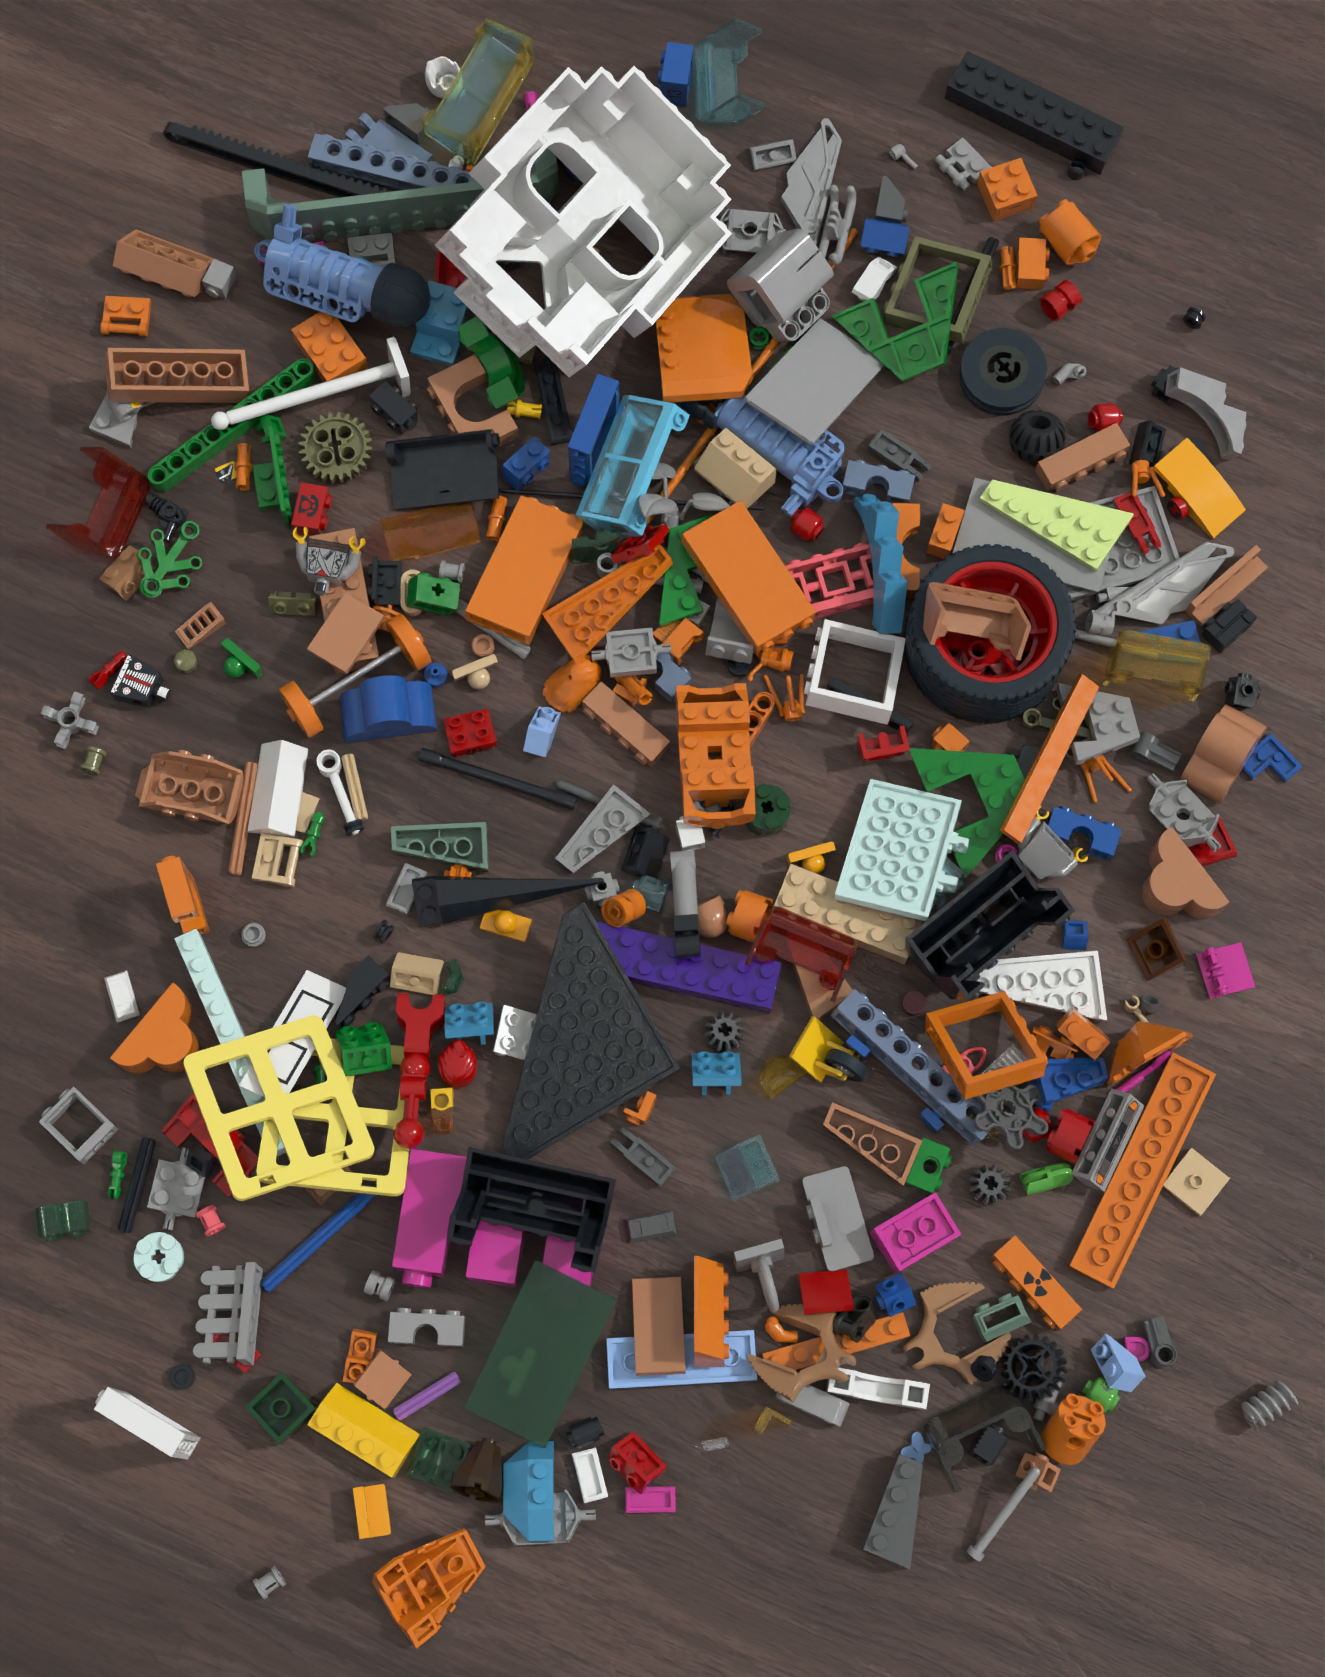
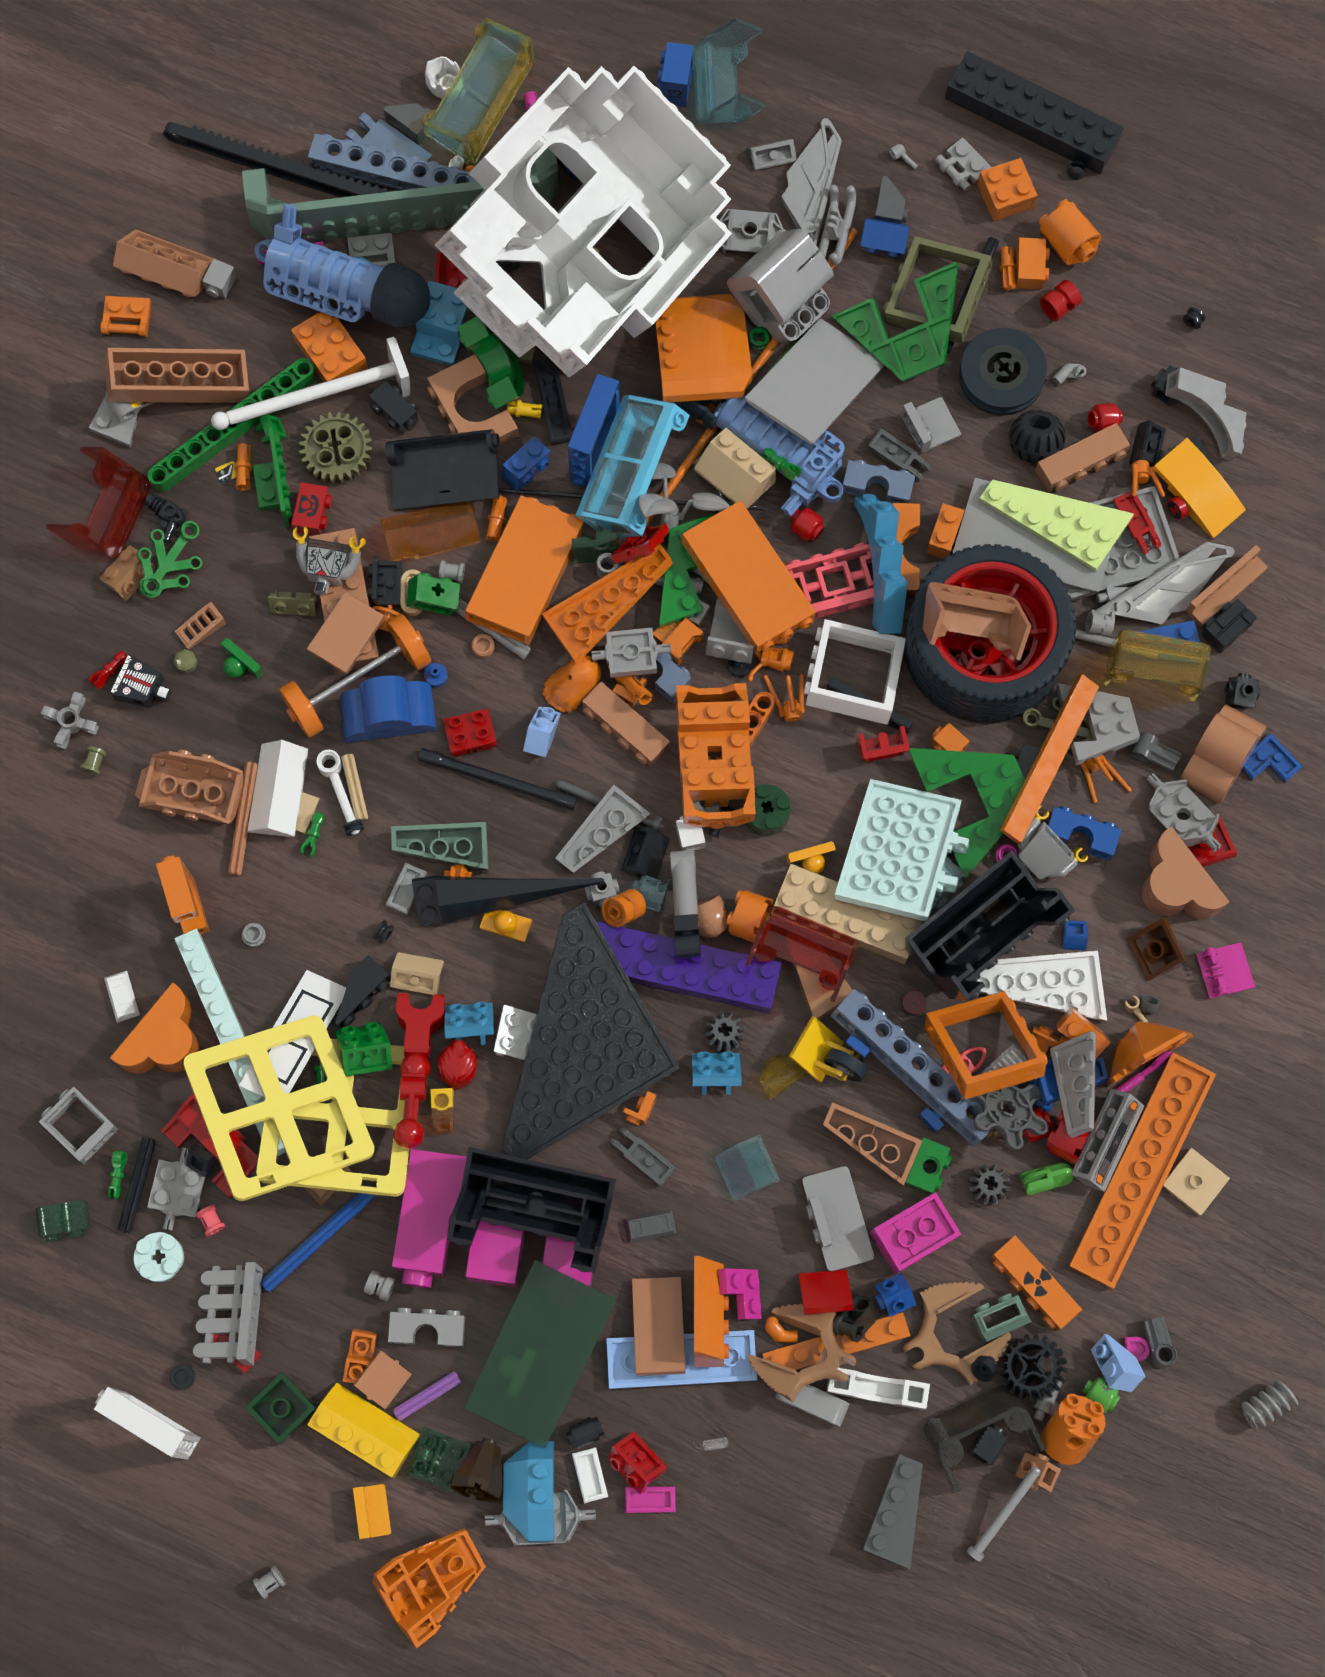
(269, 859): tan plate -> none
(455, 979): clear green arm -> none
(476, 672): tan tile -> none
(745, 1285): none -> dark pink plate
(760, 1260): light grey tile -> none
(765, 1417): clear yellow panel -> none
(780, 463): none -> green piece
(873, 279): white slope -> none
(917, 1448): medium blue piece -> none
(930, 424): none -> light grey bracket
(1076, 1081): none -> light grey wing

